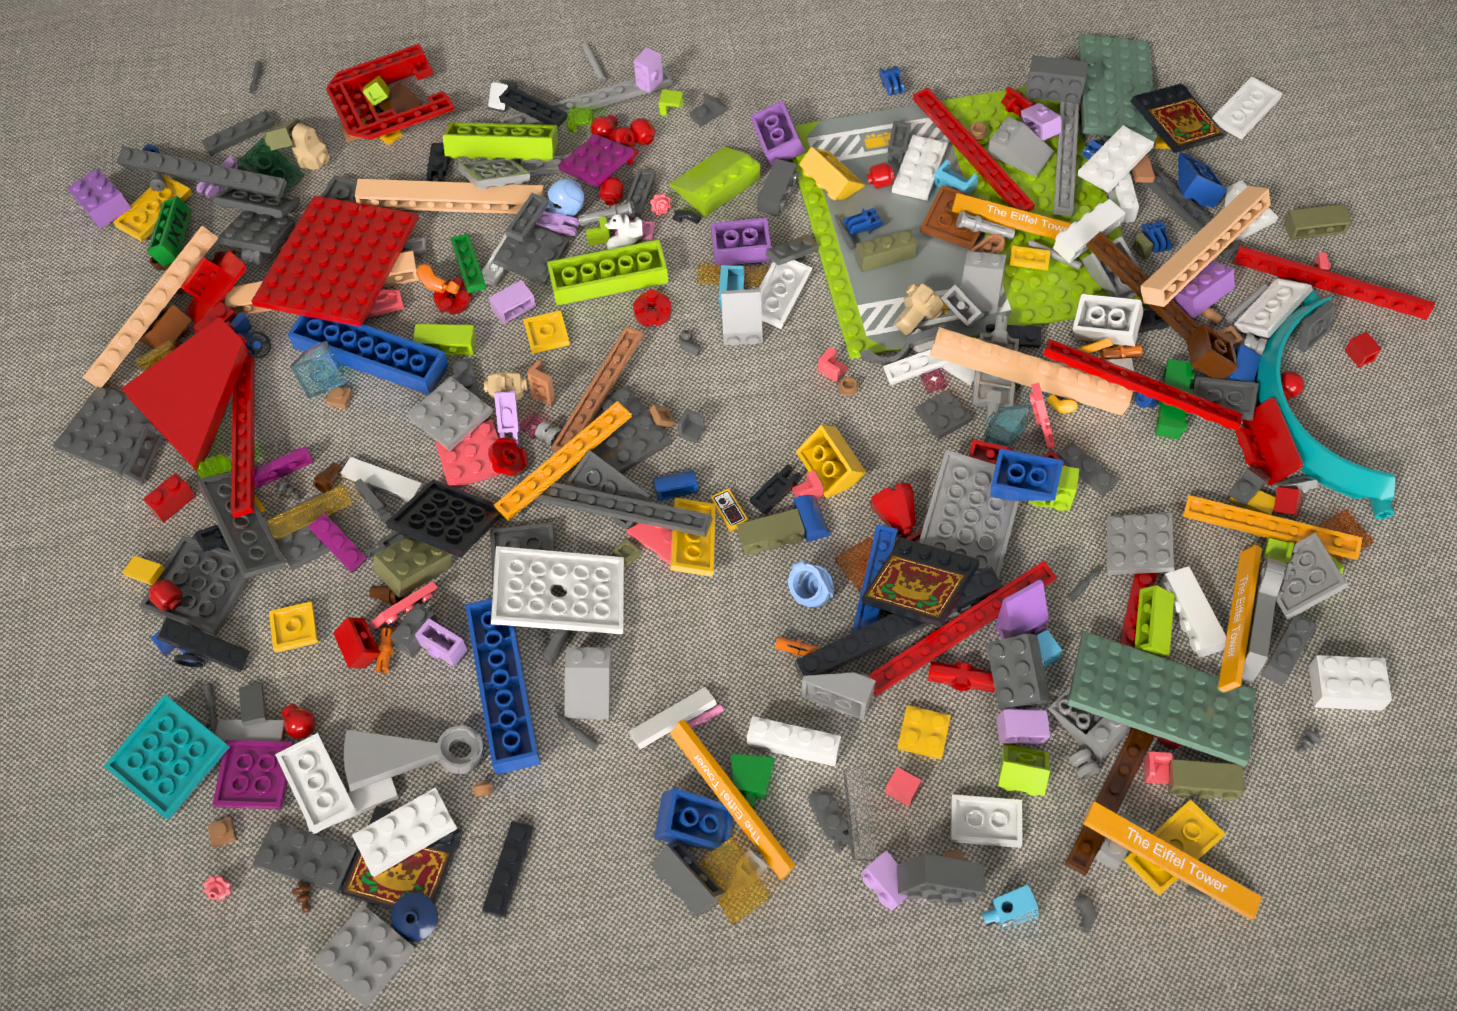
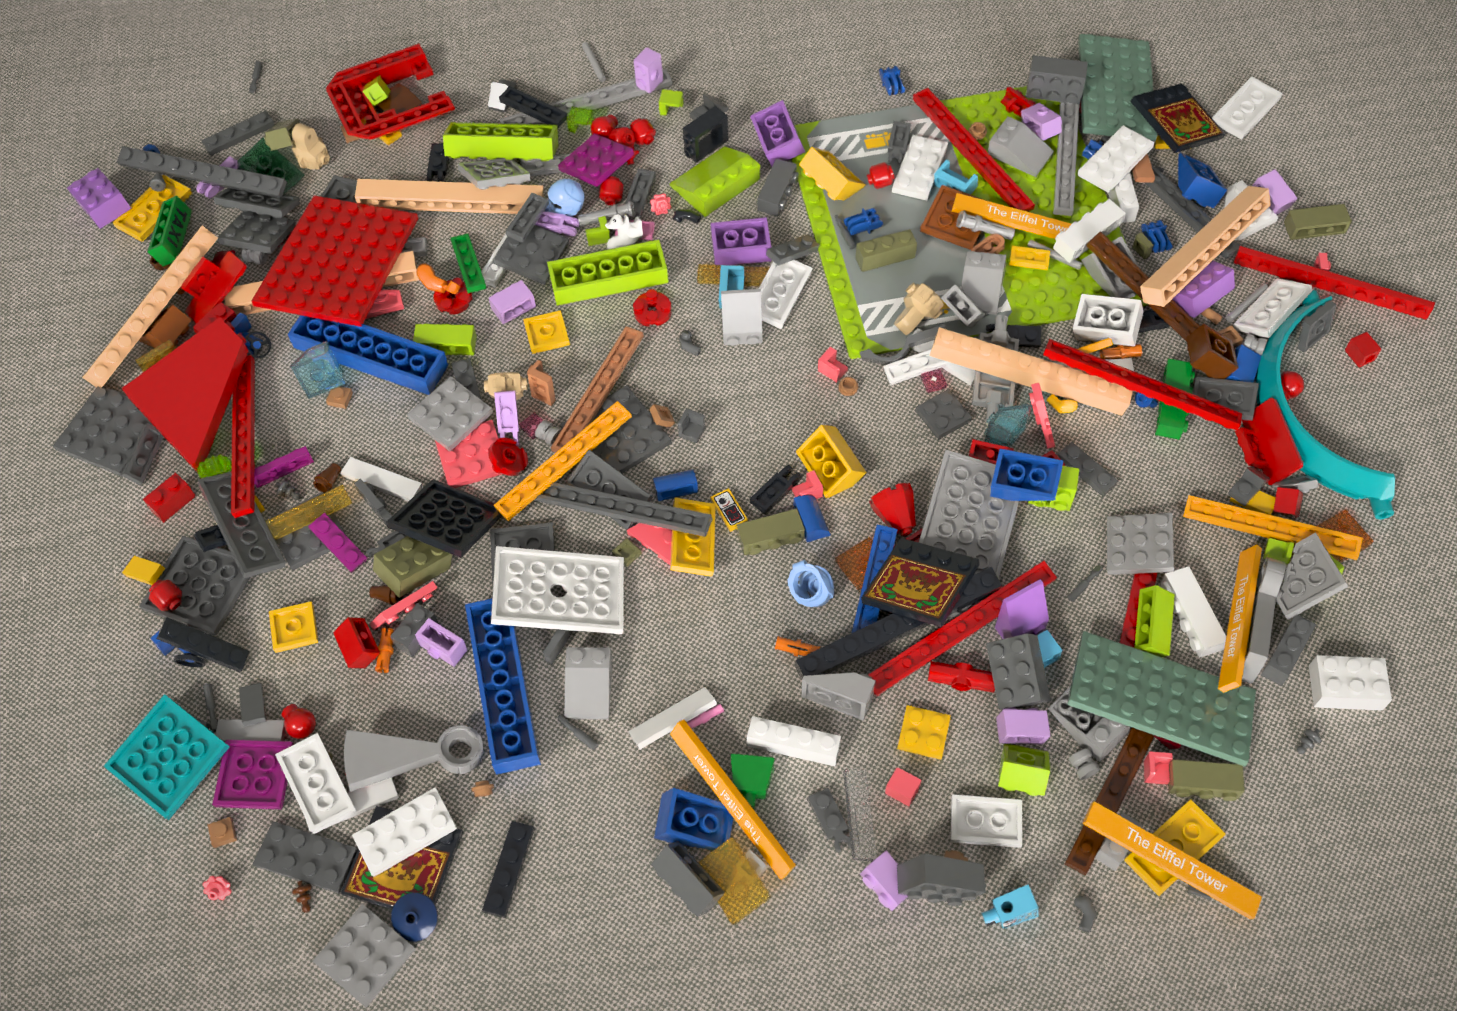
(711, 120): none -> black window
(1280, 194): none -> lavender brick

